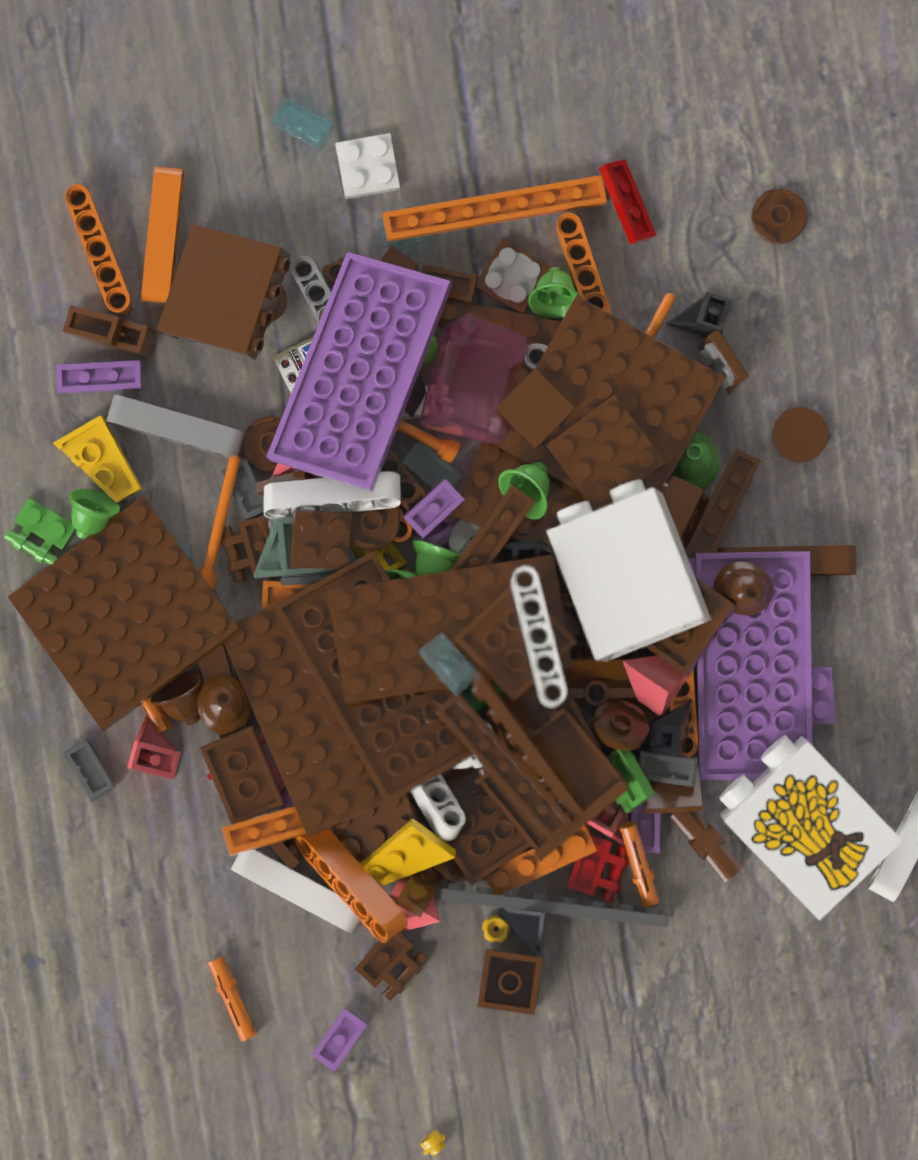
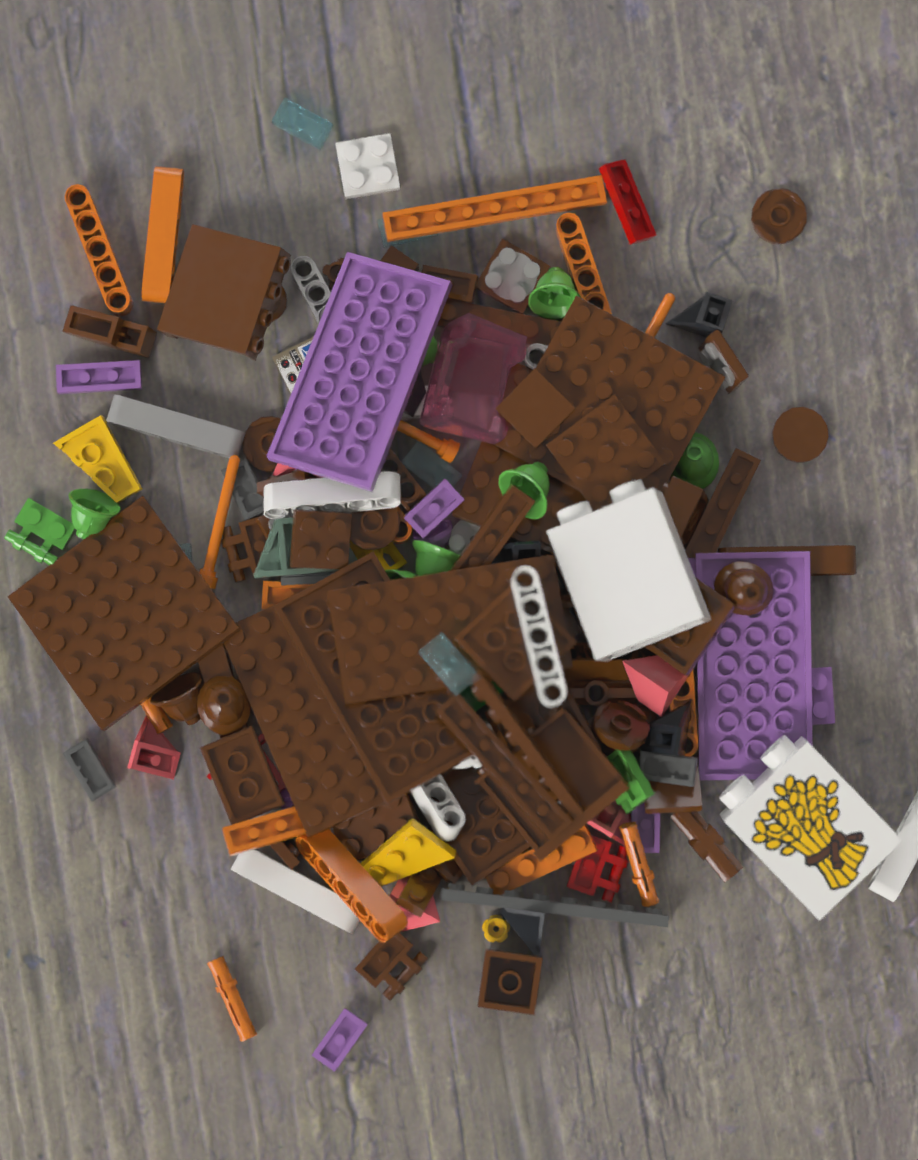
(433, 1143): yellow plate -> none

